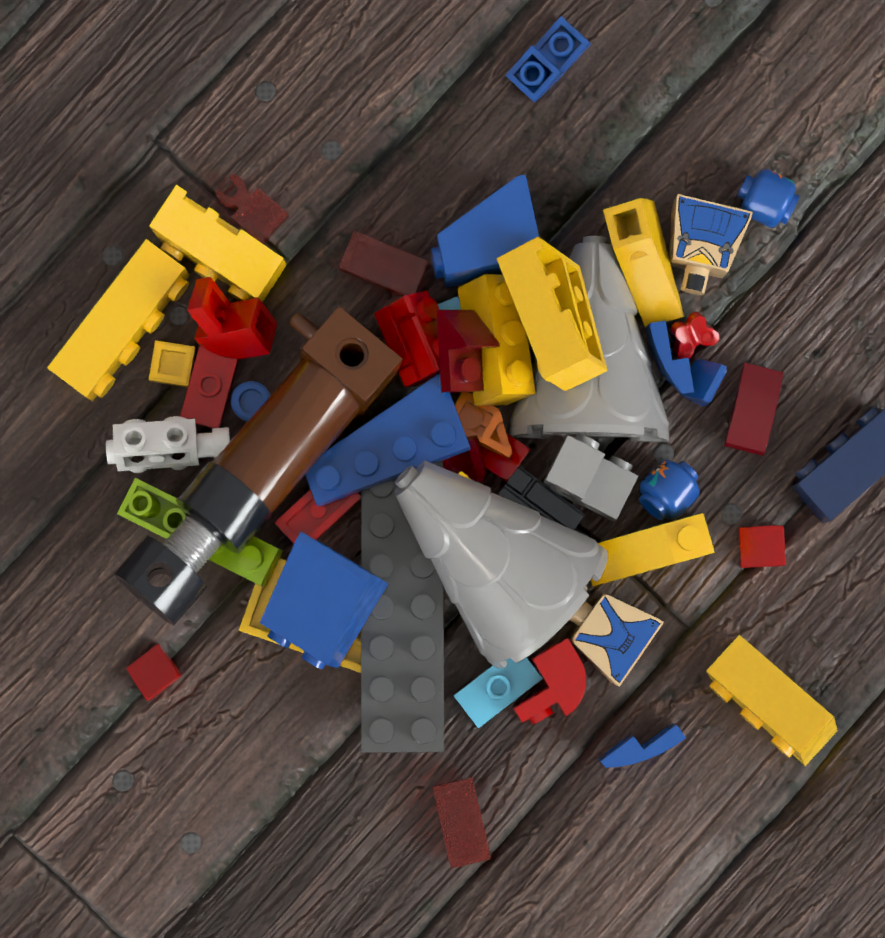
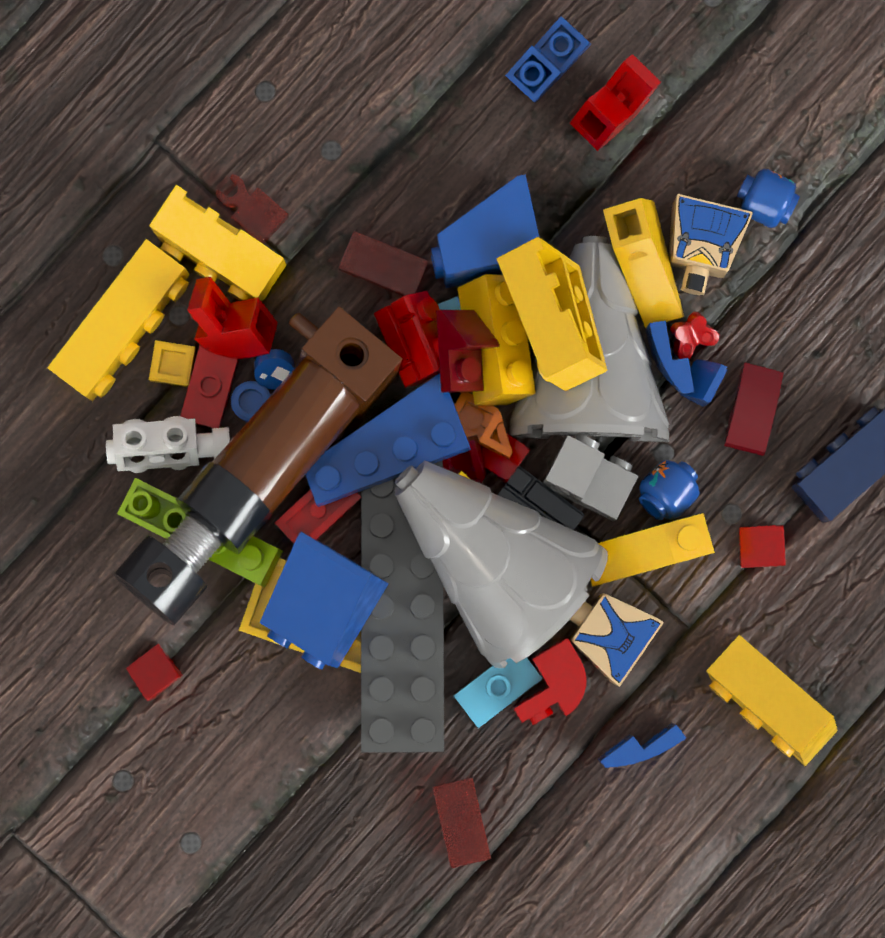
(273, 368): none -> blue tile
(615, 103): none -> red brick

